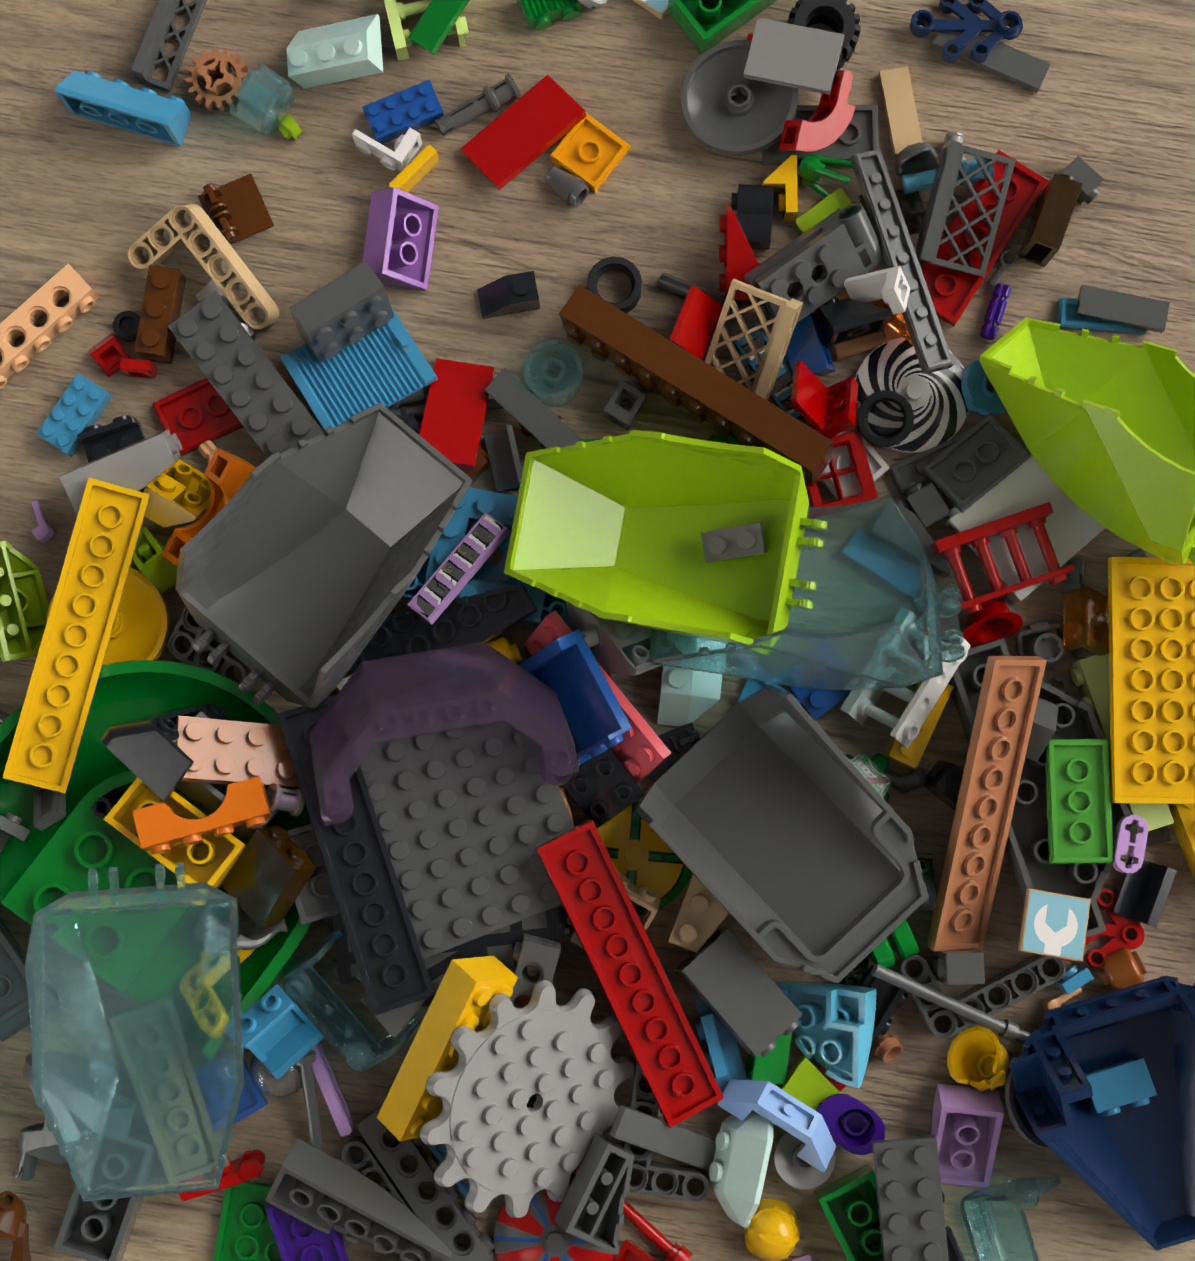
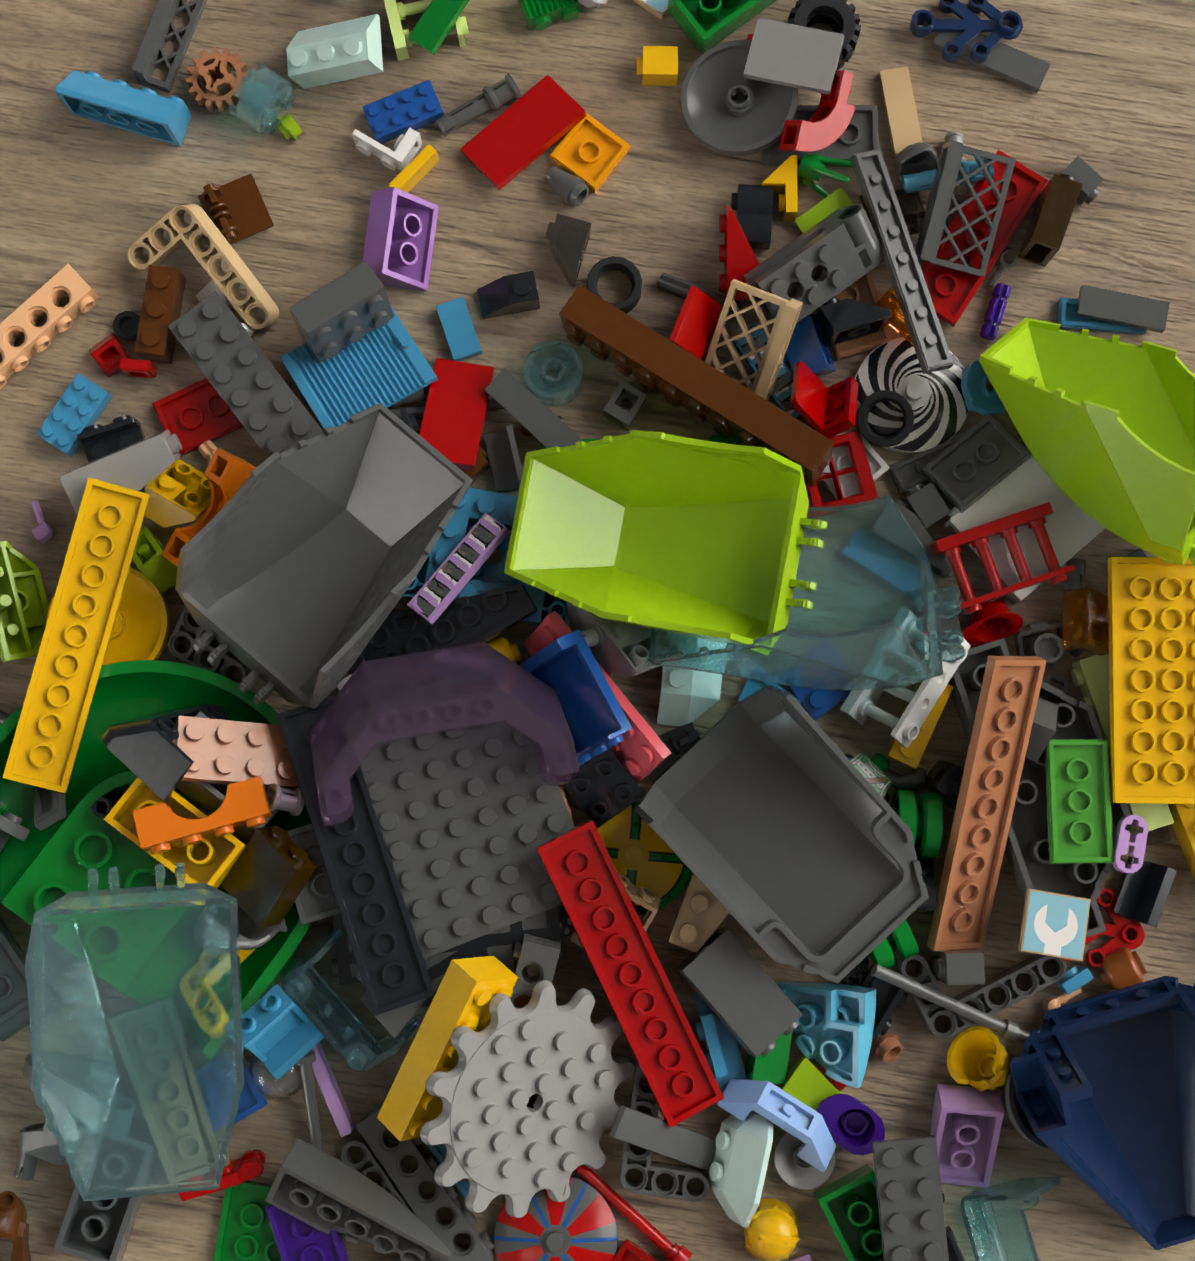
(458, 329): none -> dark azure tile
(568, 244): none -> clear smoke slope
(597, 1195): dark grey wedge -> none
(658, 66): none -> yellow brick
(734, 542): dark grey plate -> none
(882, 284): white bracket -> none
(923, 818): none -> green wheel
(1119, 1086): dark azure brick -> none

